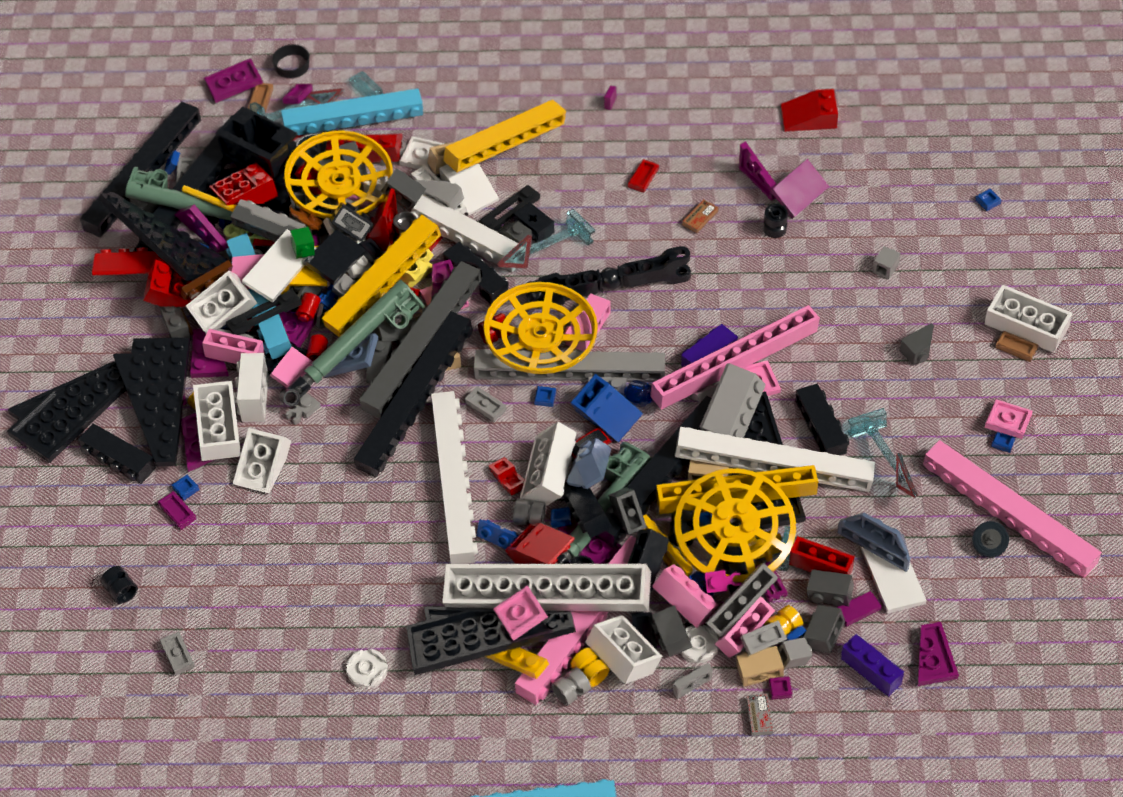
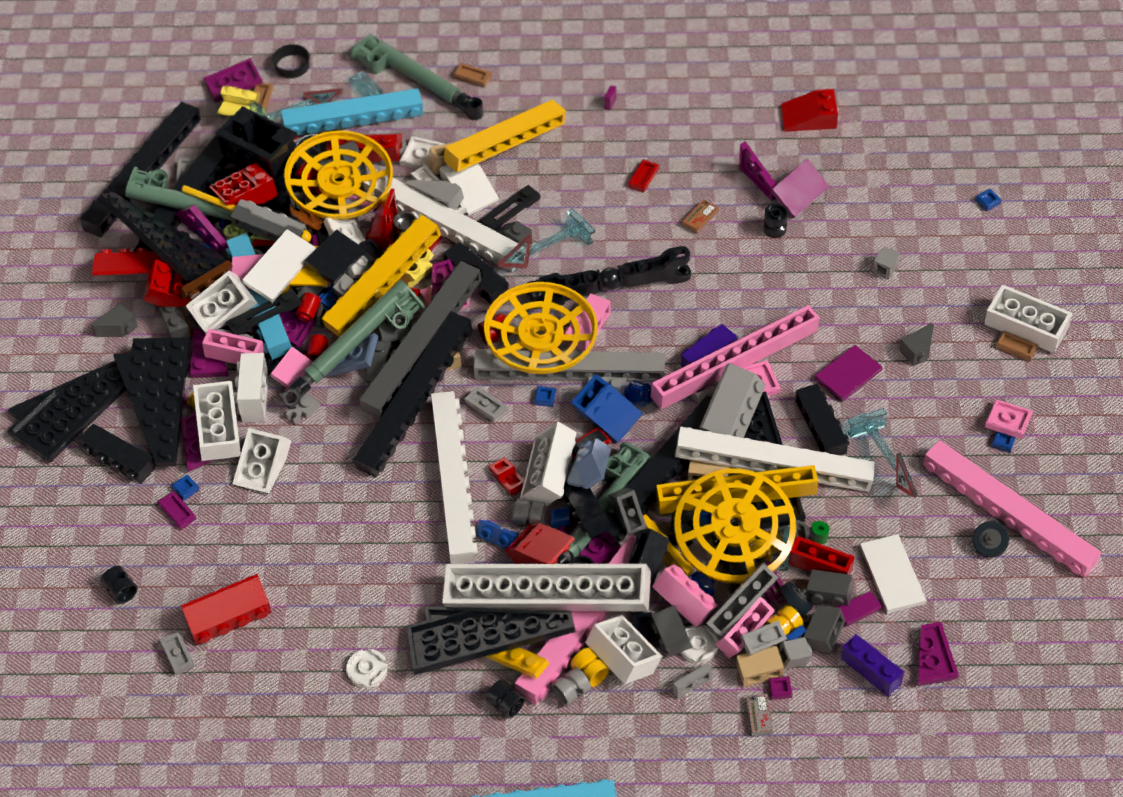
(115, 323): none -> dark grey slope
(172, 162): blue tile -> none
(226, 609): none -> slope
(235, 98): none -> light yellow piece
(297, 94): magenta tile -> none
(302, 242): green brick -> none
(351, 221): brick -> none
(379, 55): none -> sand green piece
(406, 189): dark grey brick -> none
(472, 75): none -> medium nougat tile
(504, 698): none -> black wheel
(520, 613): bright pink tile -> none
(536, 220): black brick -> none
(718, 581): dark pink plate -> none
(796, 598): none -> black wheel
(818, 531): none -> green leg
(848, 373): none -> magenta tile
(876, 538): sand blue wedge -> none

